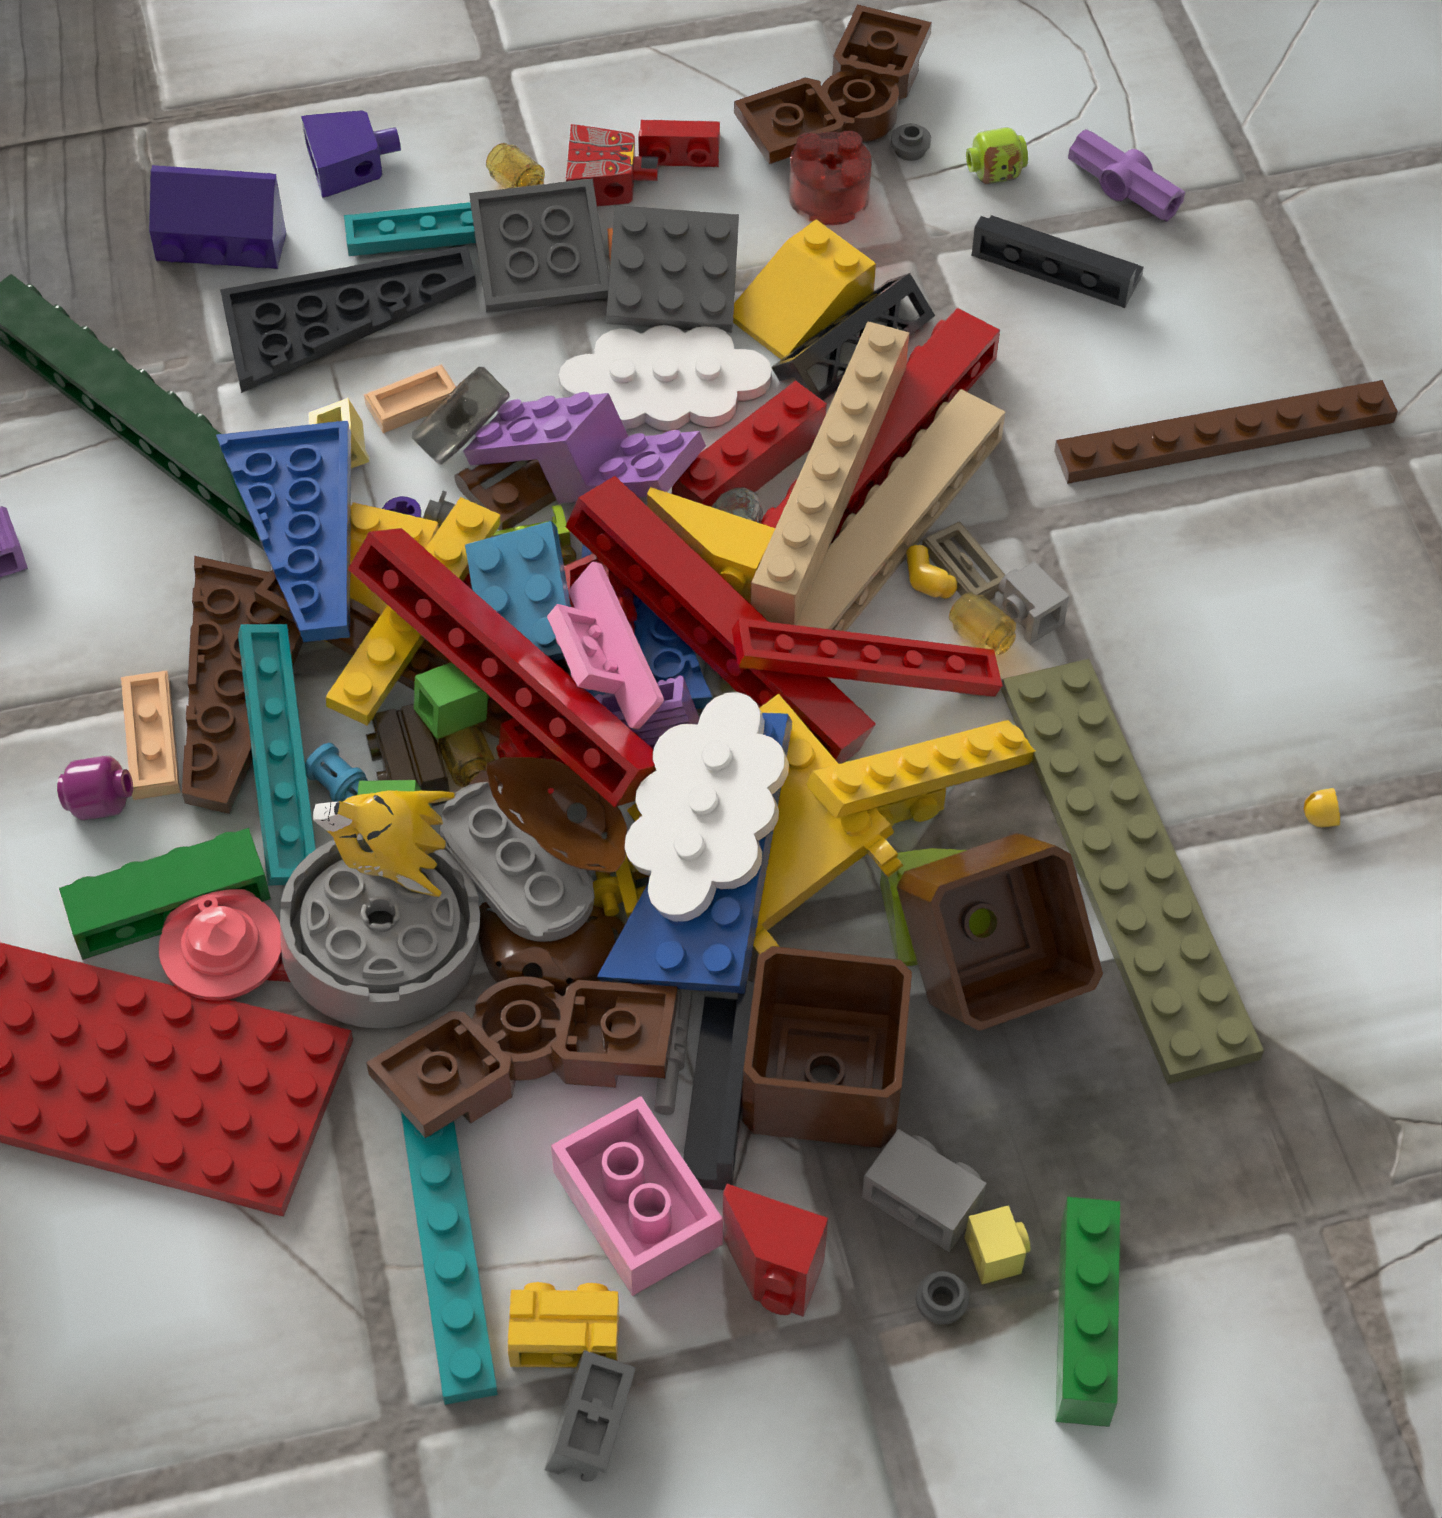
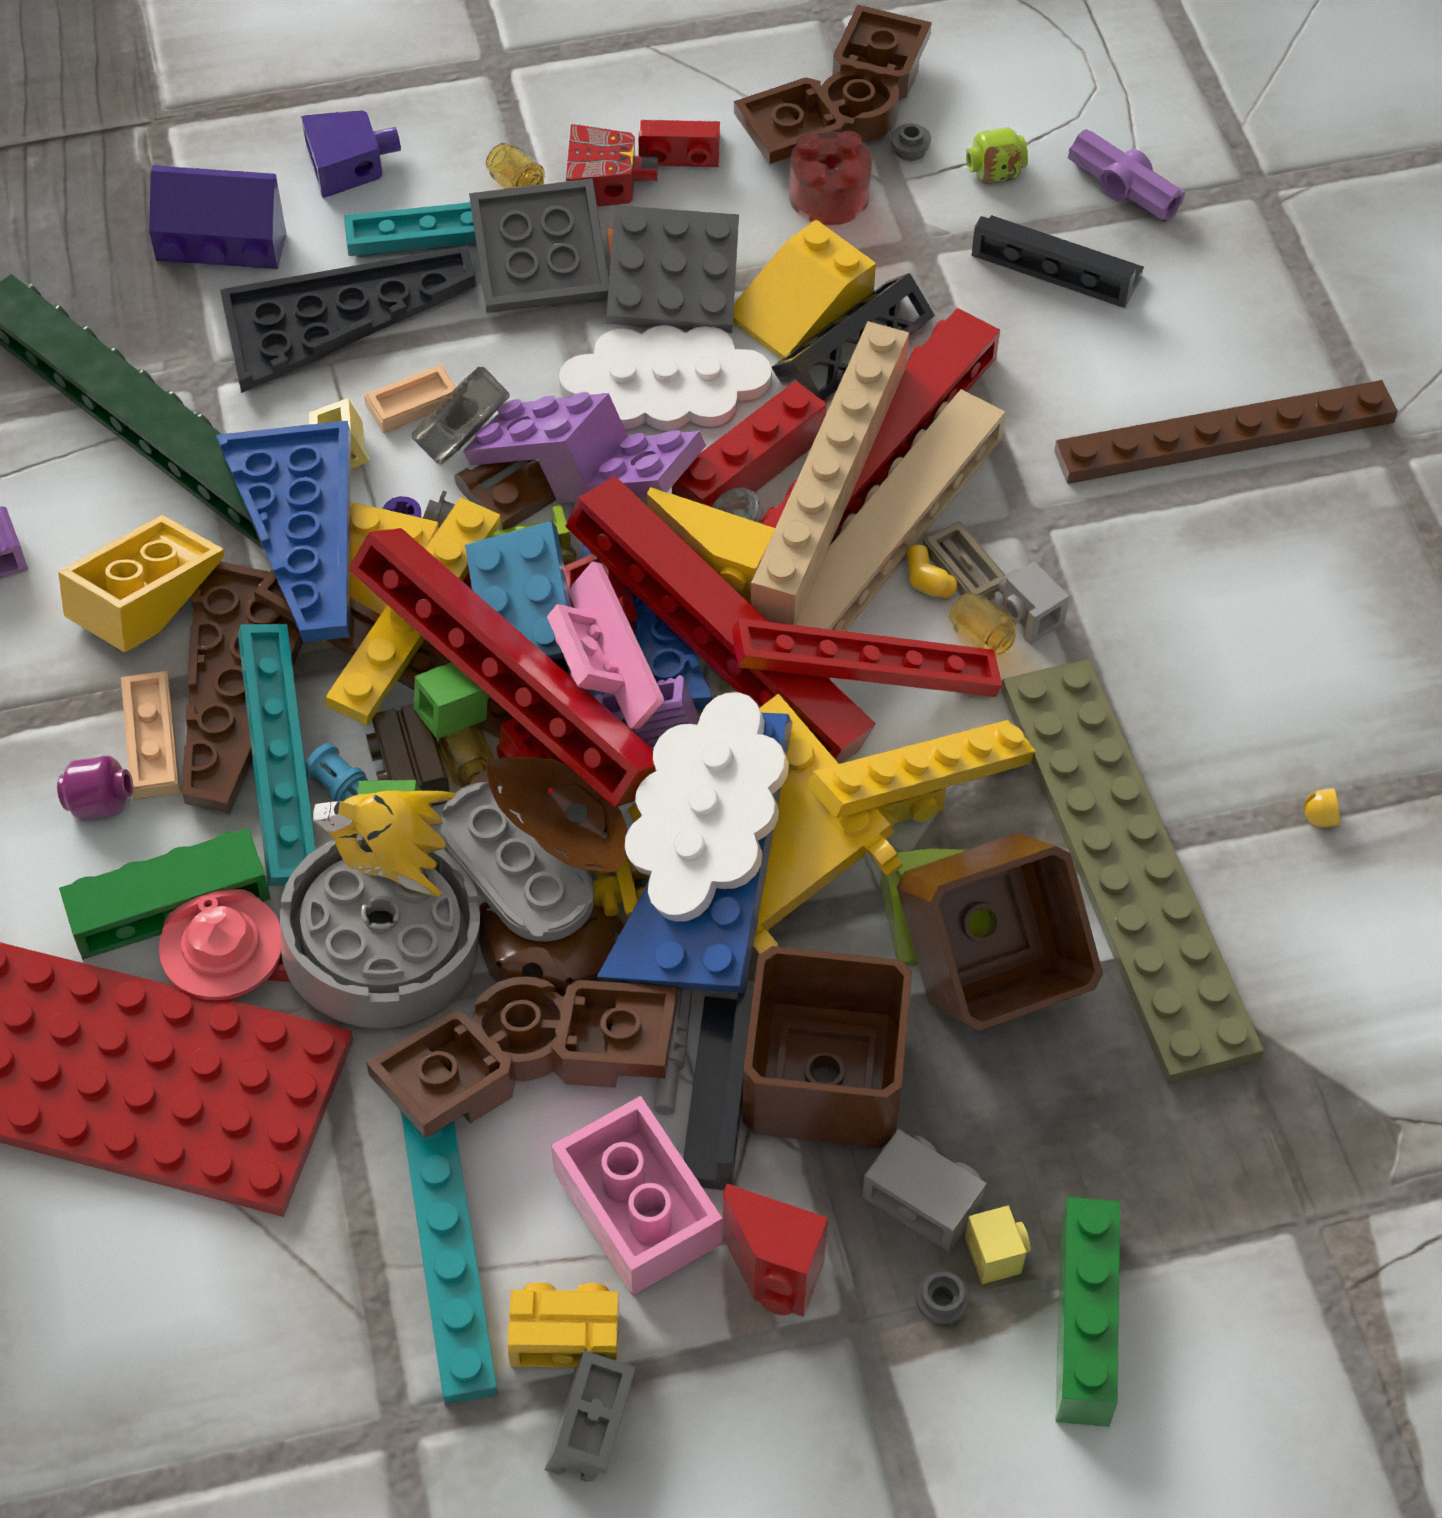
(137, 581): none -> yellow slope

